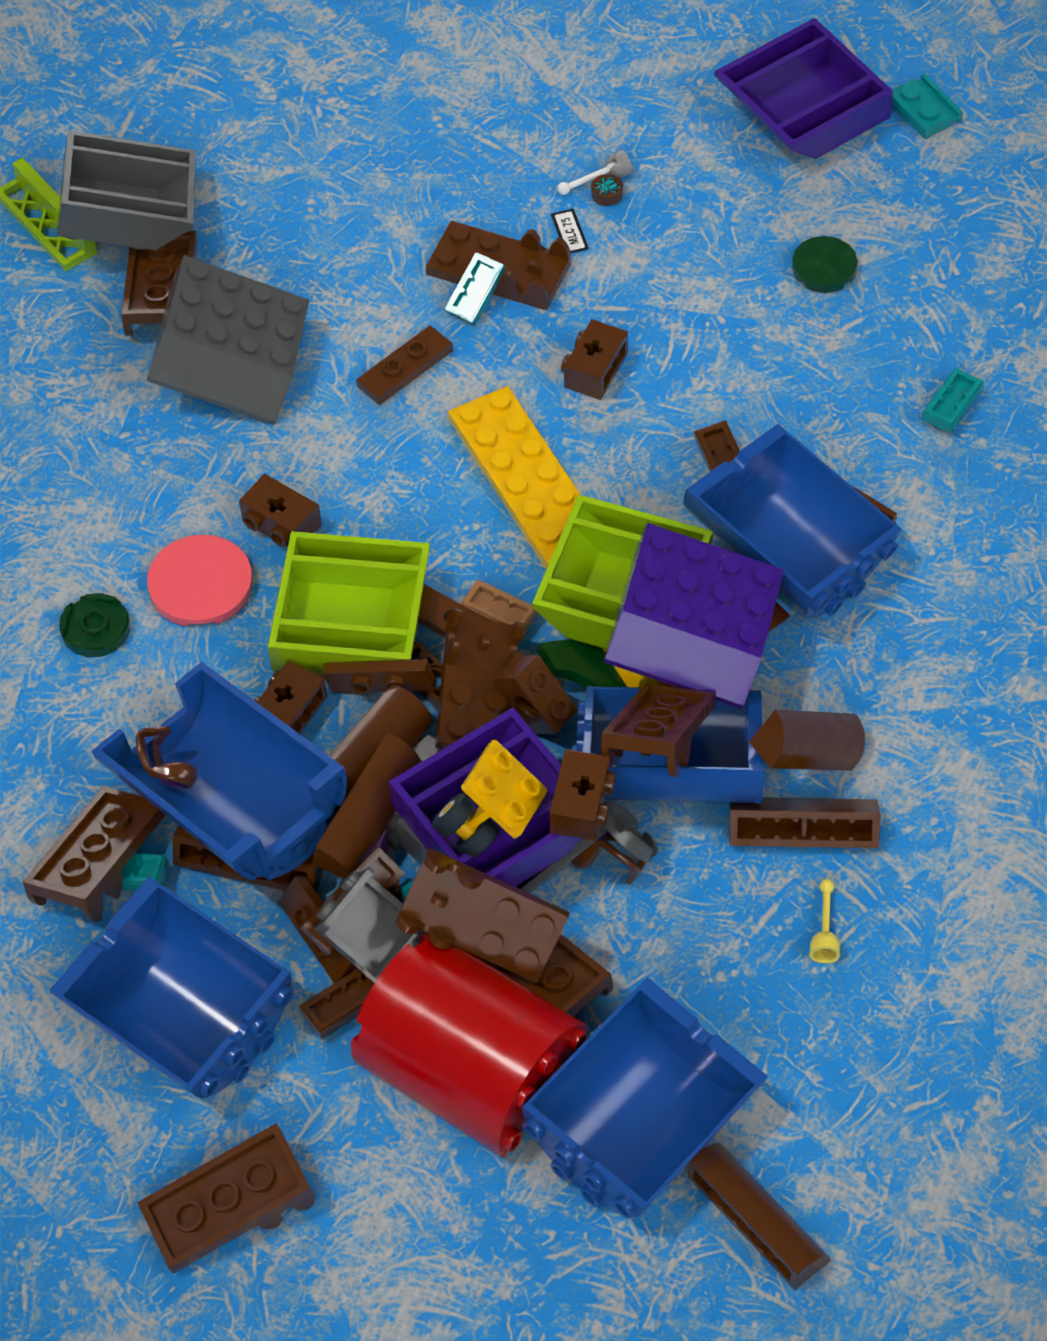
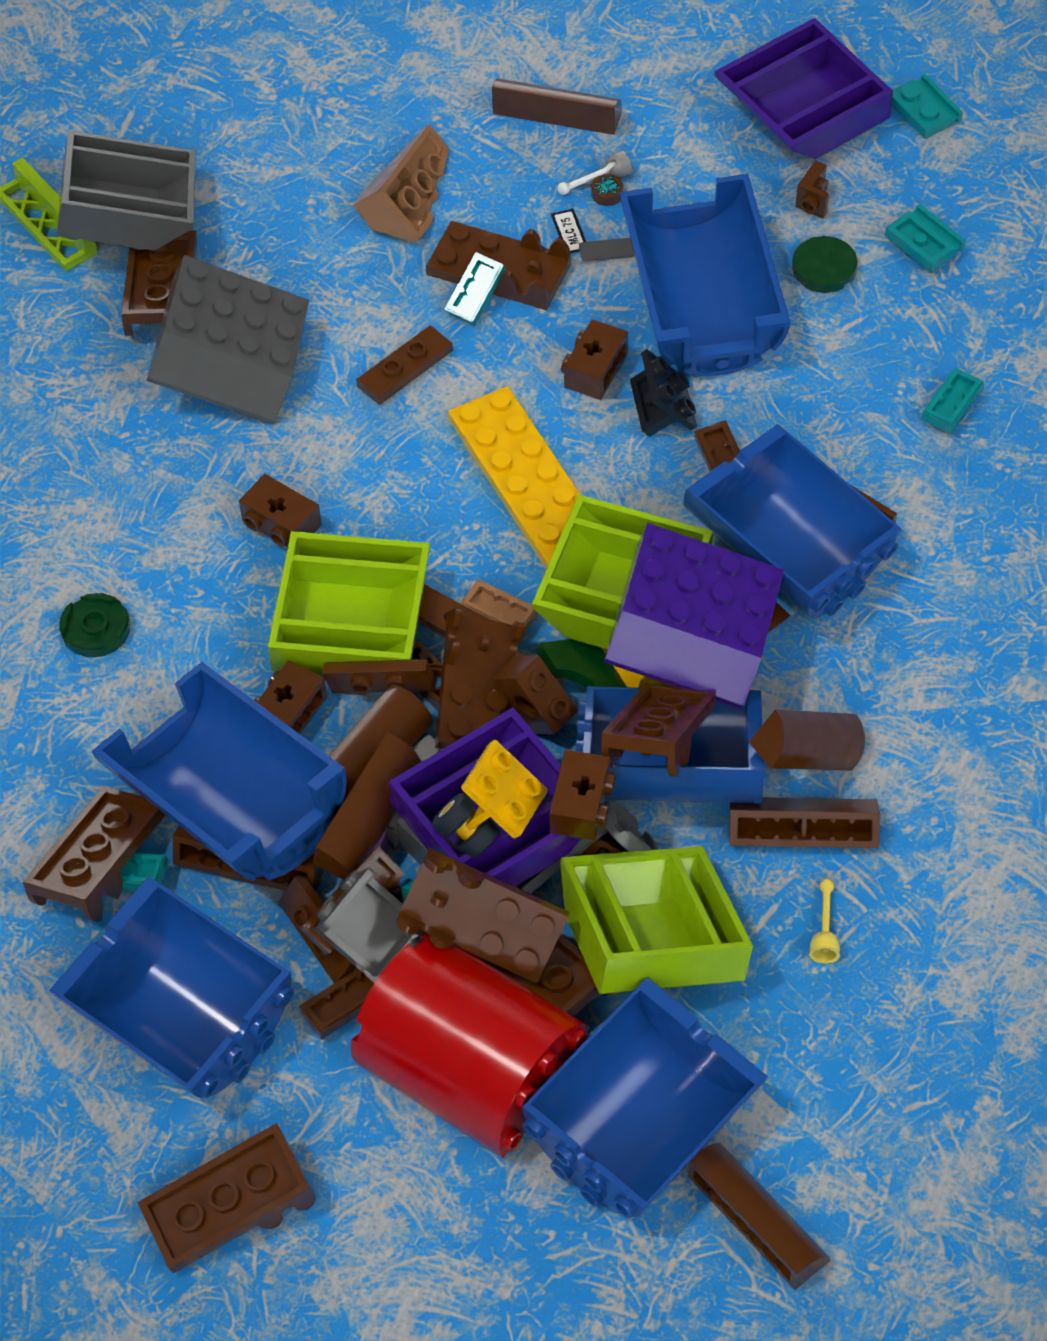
(171, 774): reddish brown piece -> none
(199, 580): coral tile -> none
(404, 192): none -> medium nougat wedge
(556, 106): none -> reddish brown brick
(606, 249): none -> dark grey sticker
(654, 919): none -> lime slope
(661, 395): none -> black bracket
(708, 278): none -> blue cylinder
(812, 192): none -> reddish brown bracket
(925, 238): none -> teal plate

